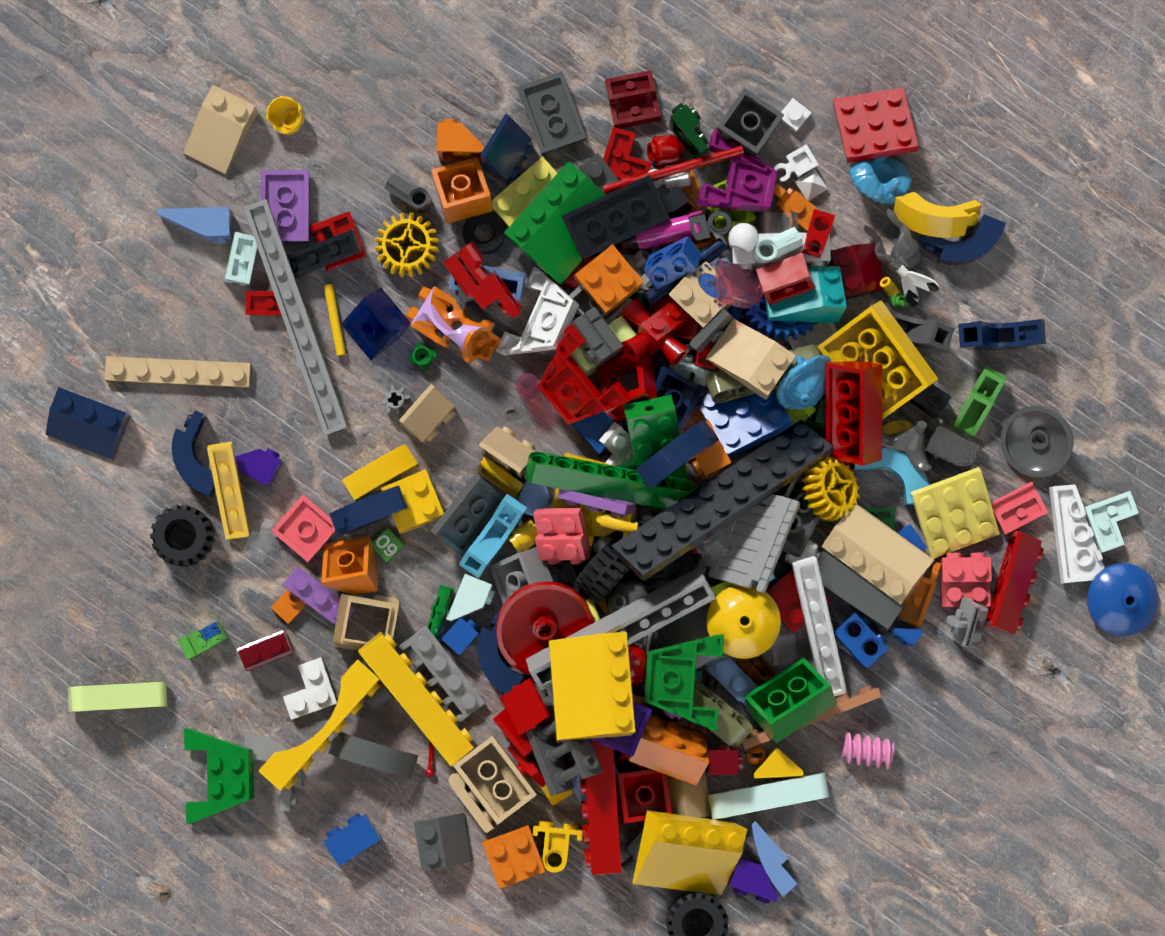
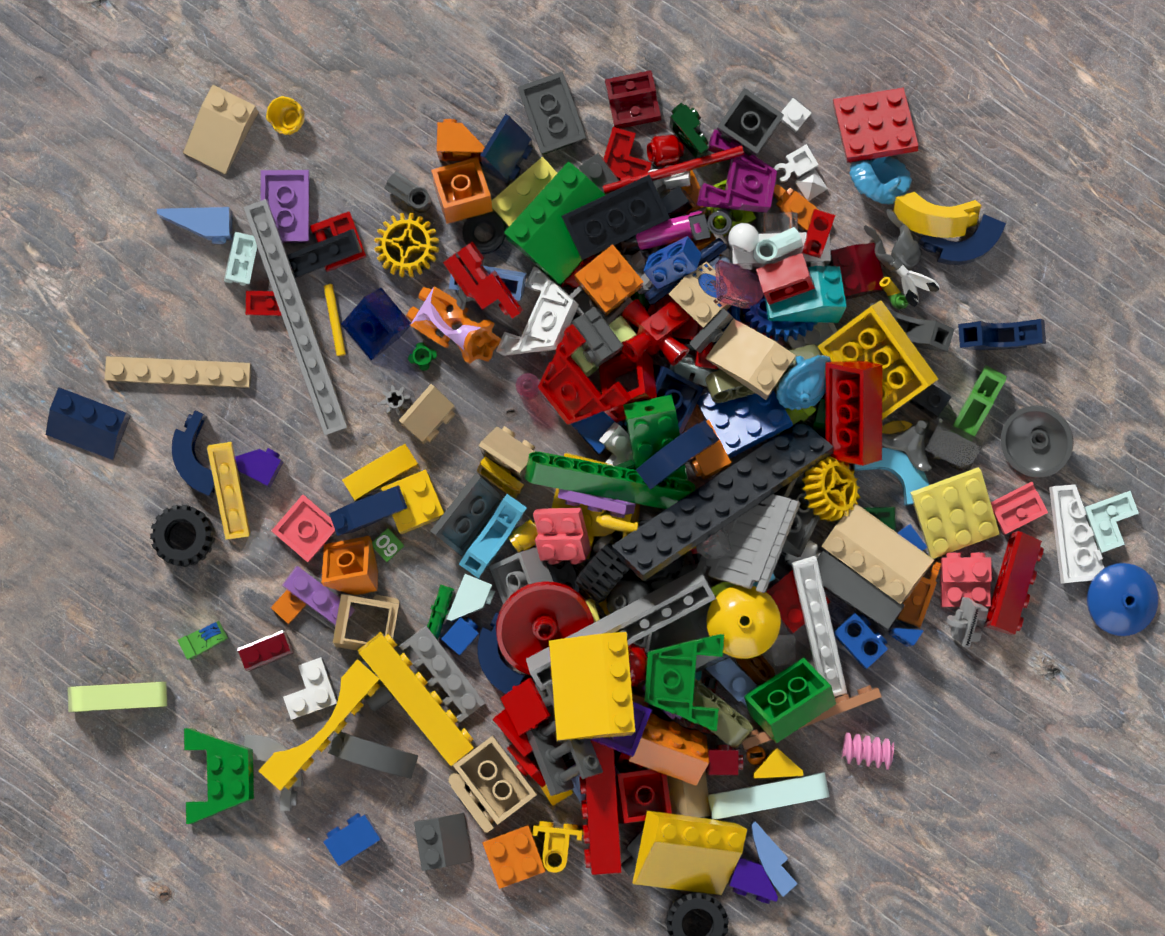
(430, 772): red hinge -> none
(534, 497): medium blue slope -> none

